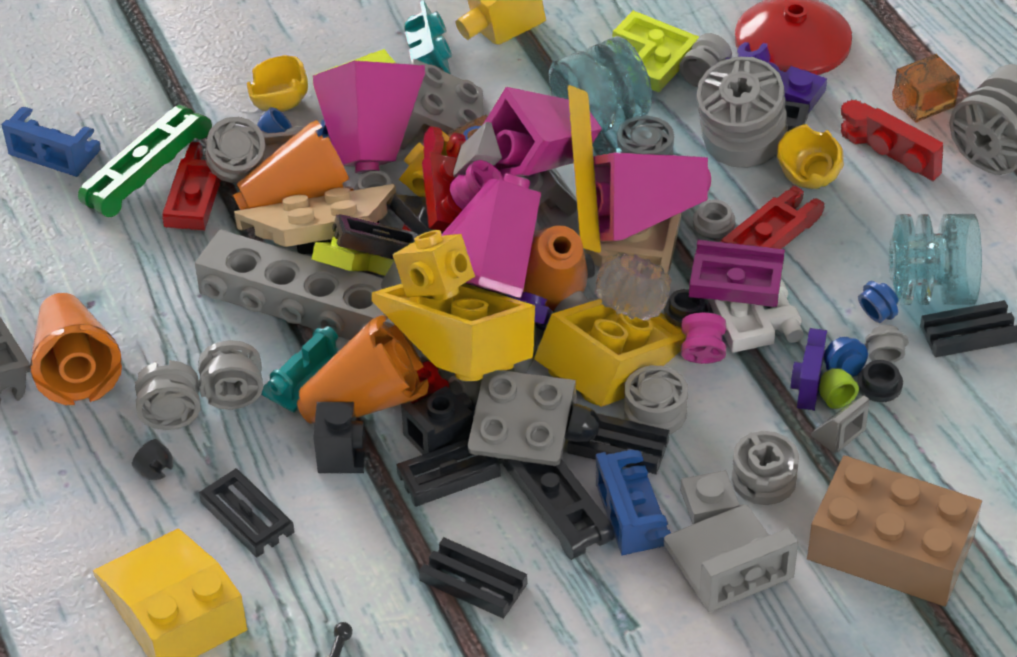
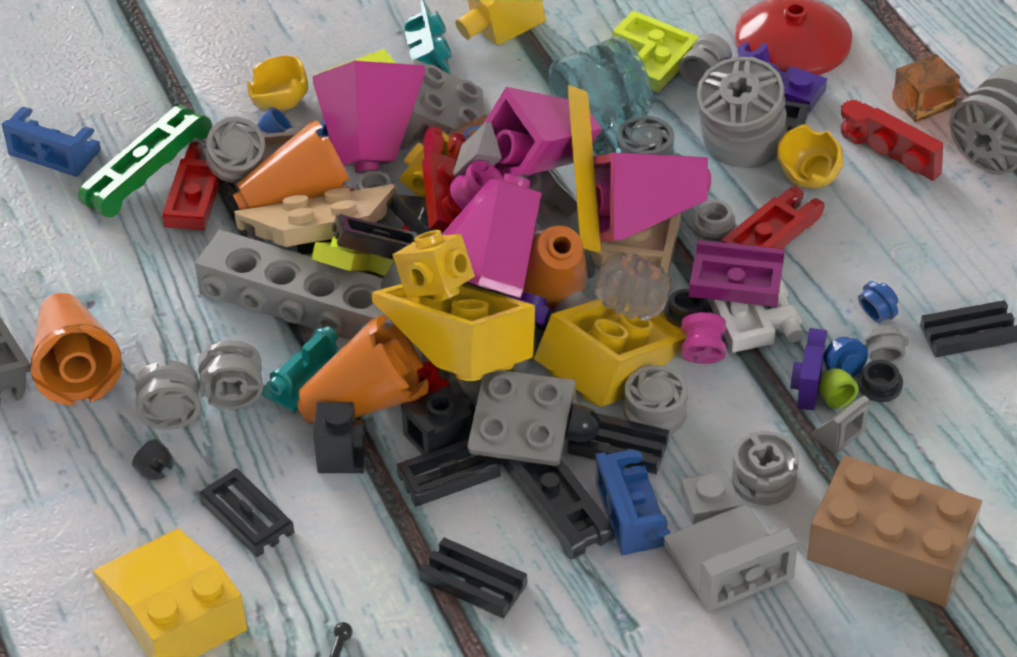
(943, 259): clear light blue wheel -> none

